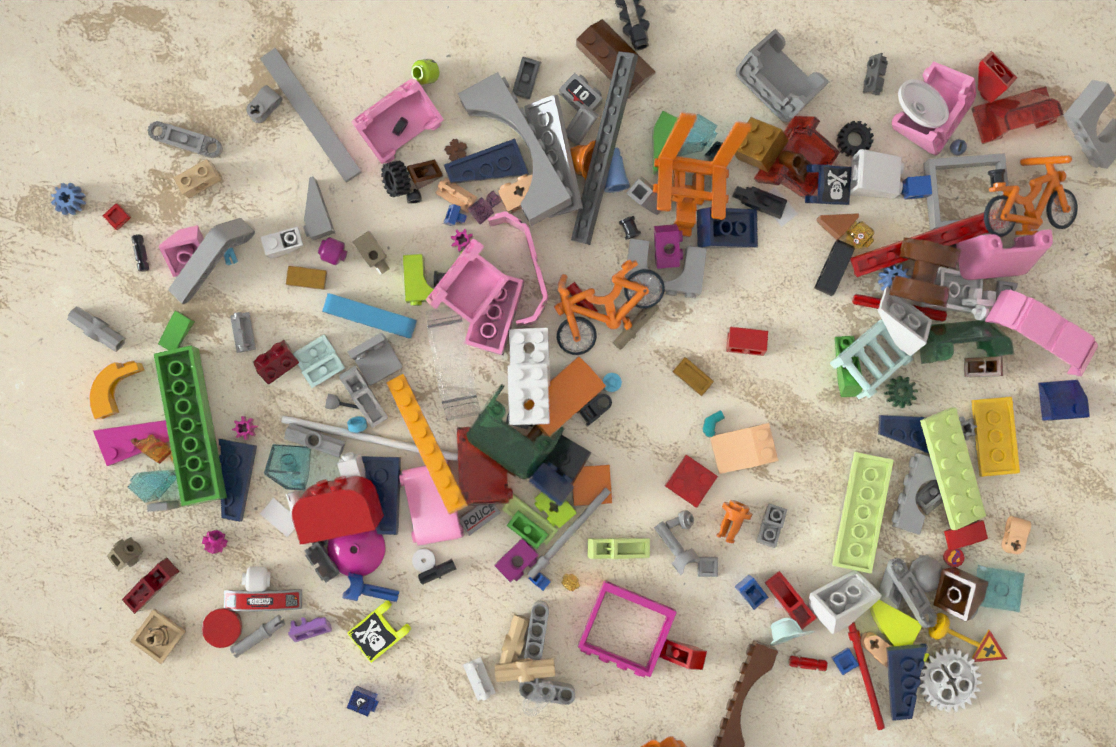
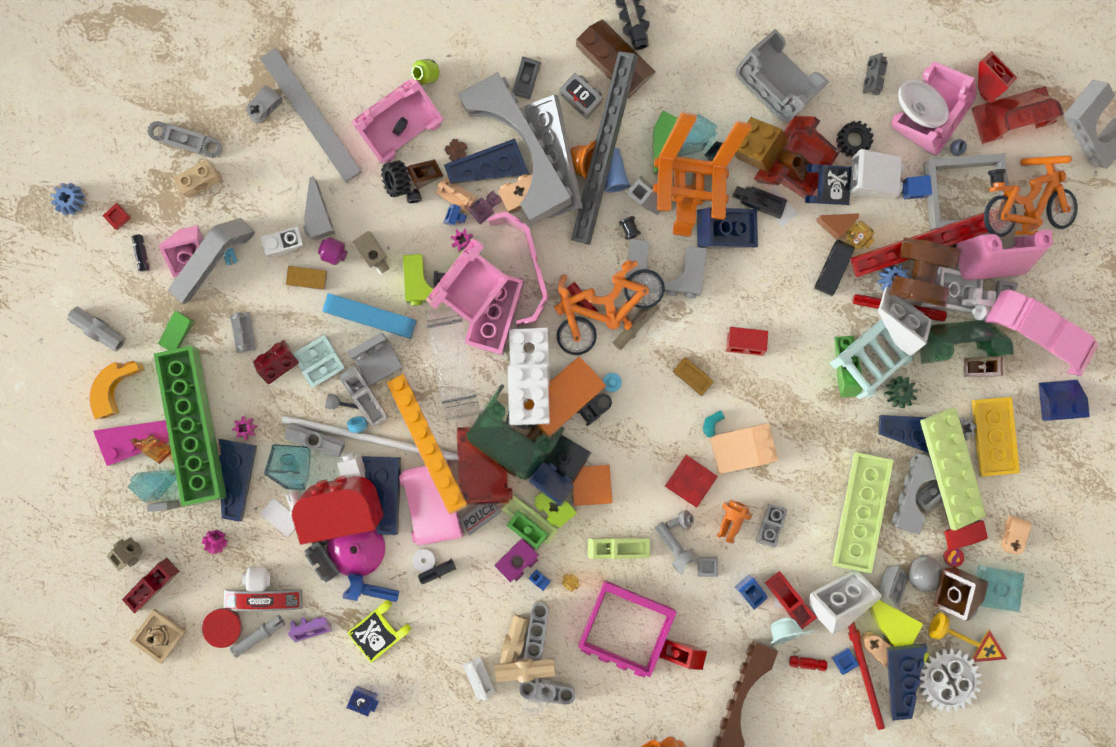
(543, 561): light grey bar -> none
(581, 124): light grey tile -> none
(667, 235): magenta brick -> none
(912, 592): light grey plate -> none

